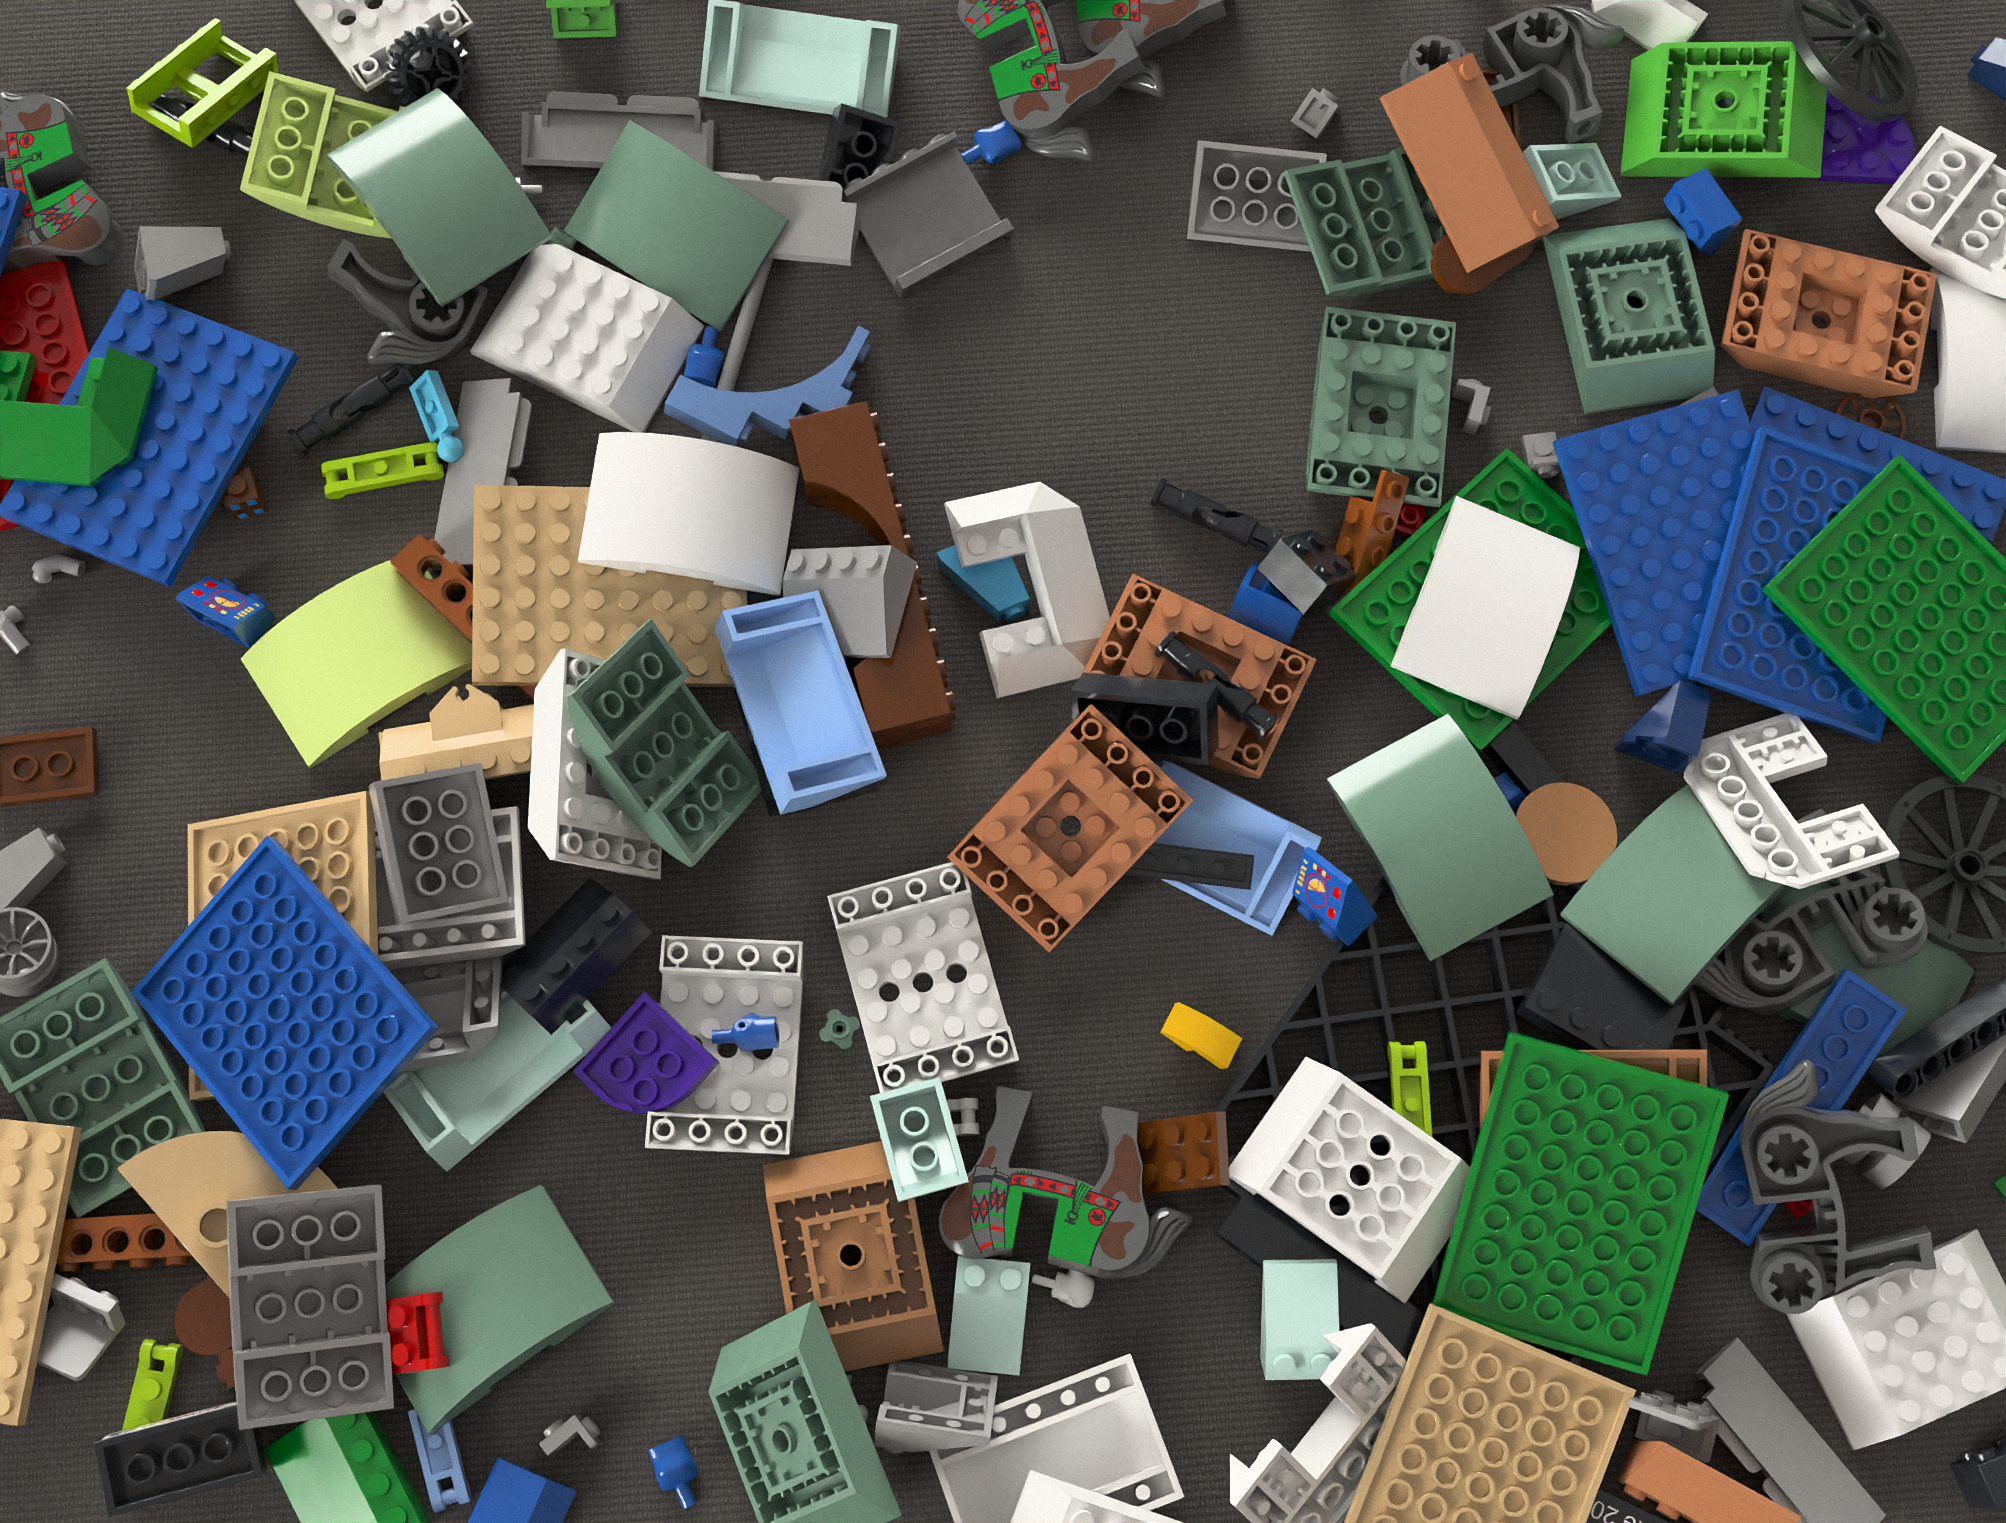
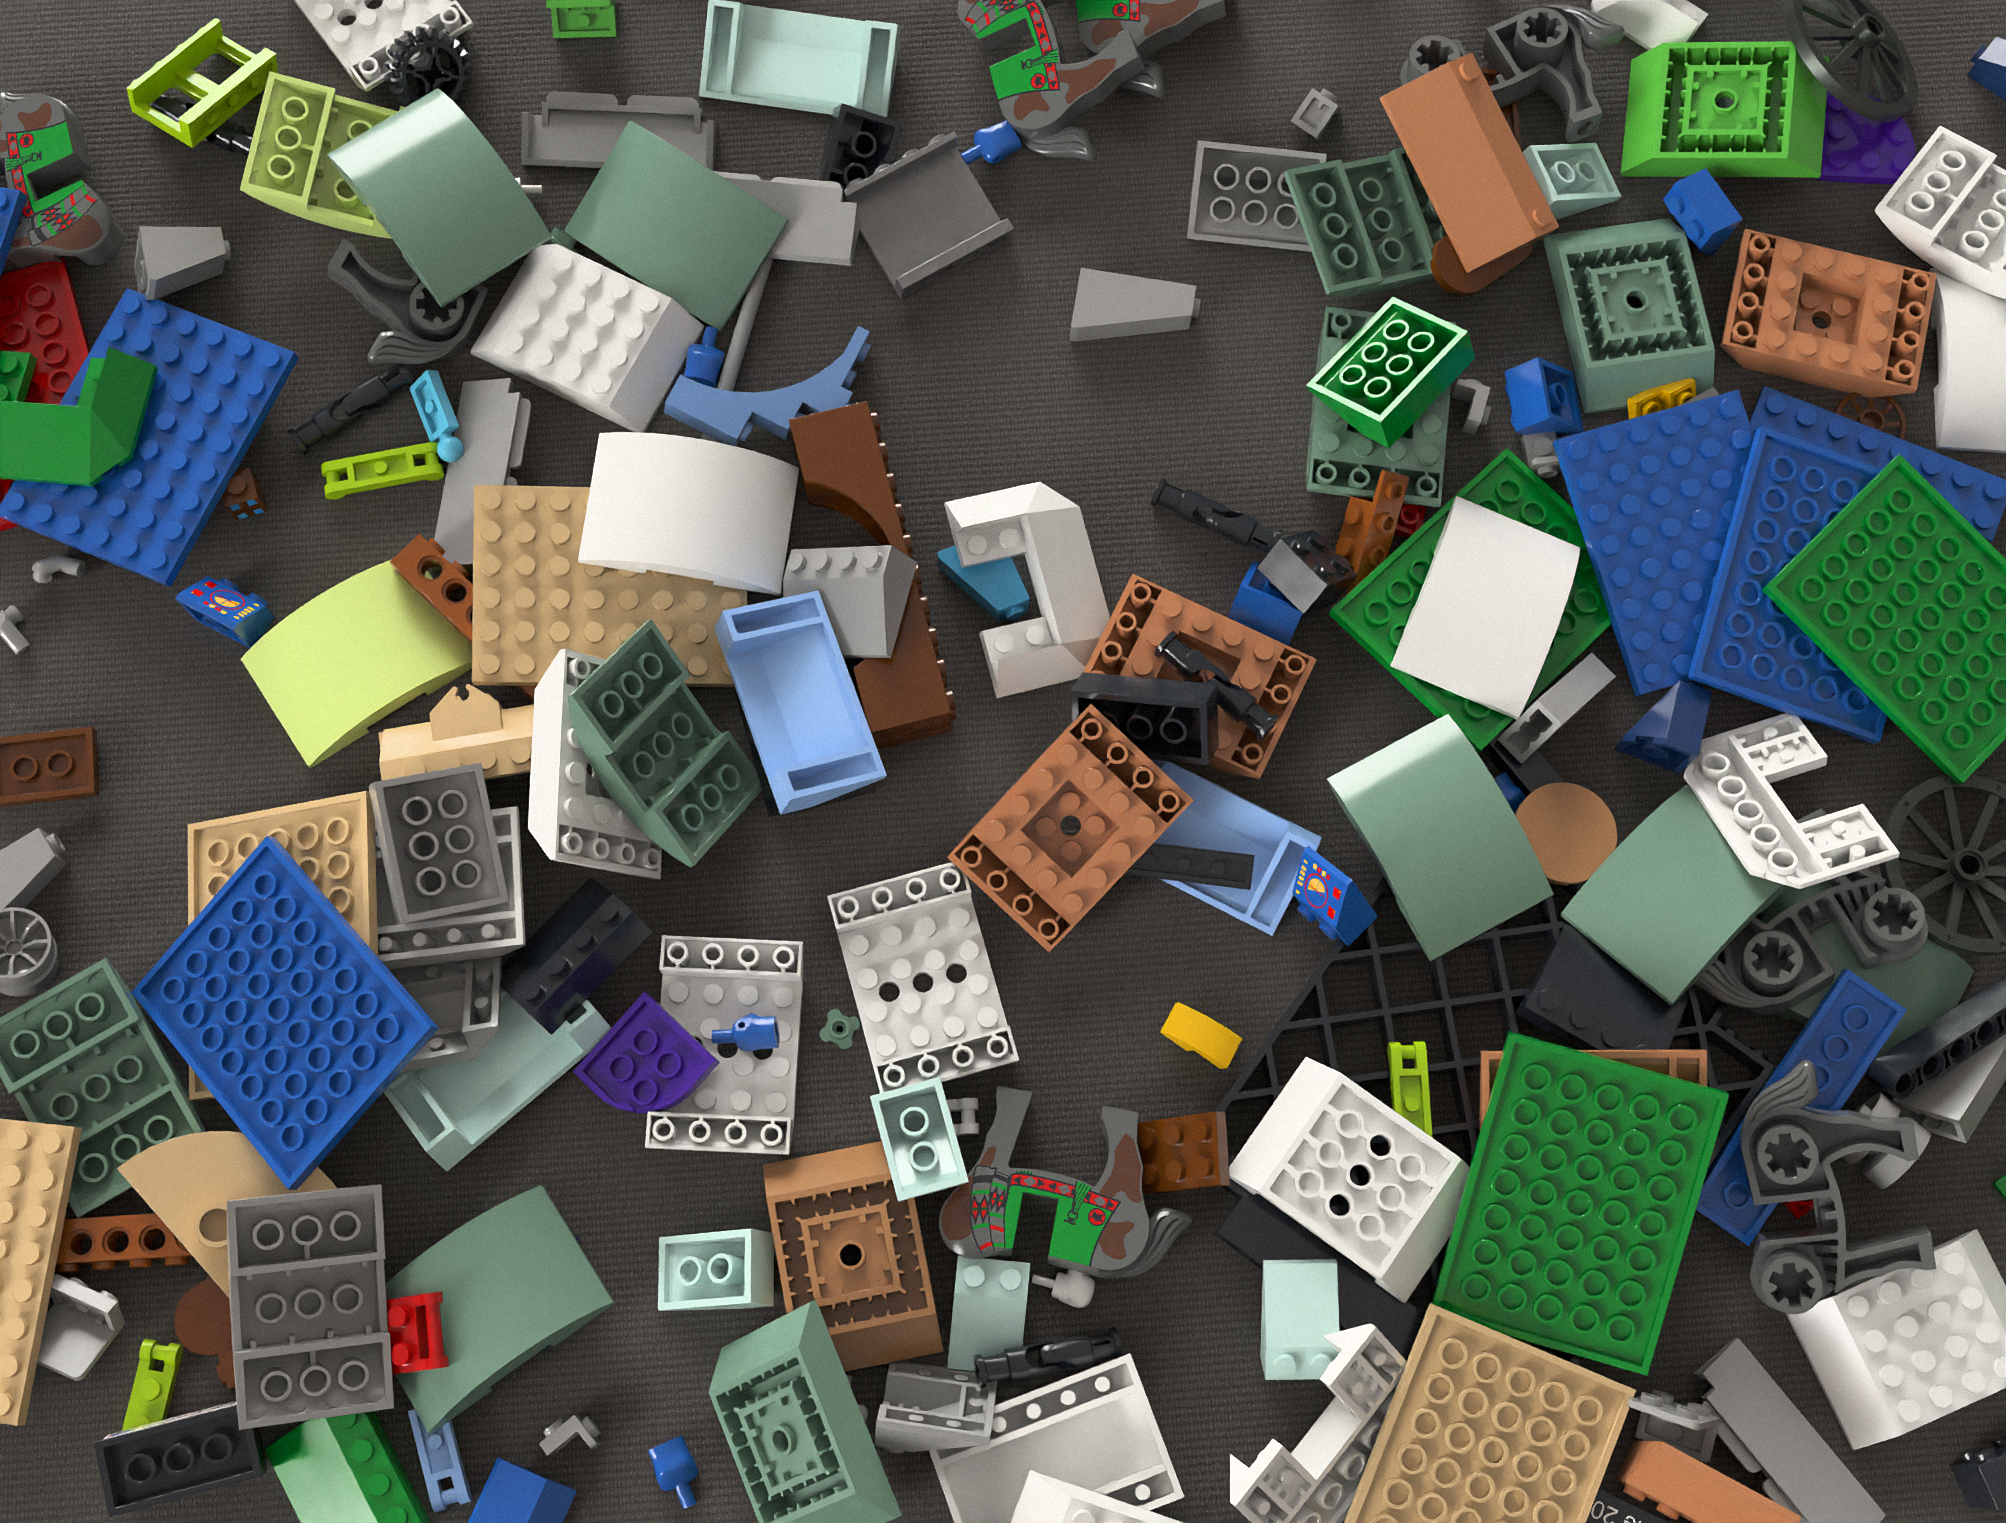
(716, 1270): none -> light aqua slope
(1068, 1353): none -> black piece
(1129, 305): none -> light grey slope
(1393, 370): none -> green slope
(1543, 399): none -> blue slope
(1556, 707): none -> light grey slope
(1661, 398): none -> yellow slope

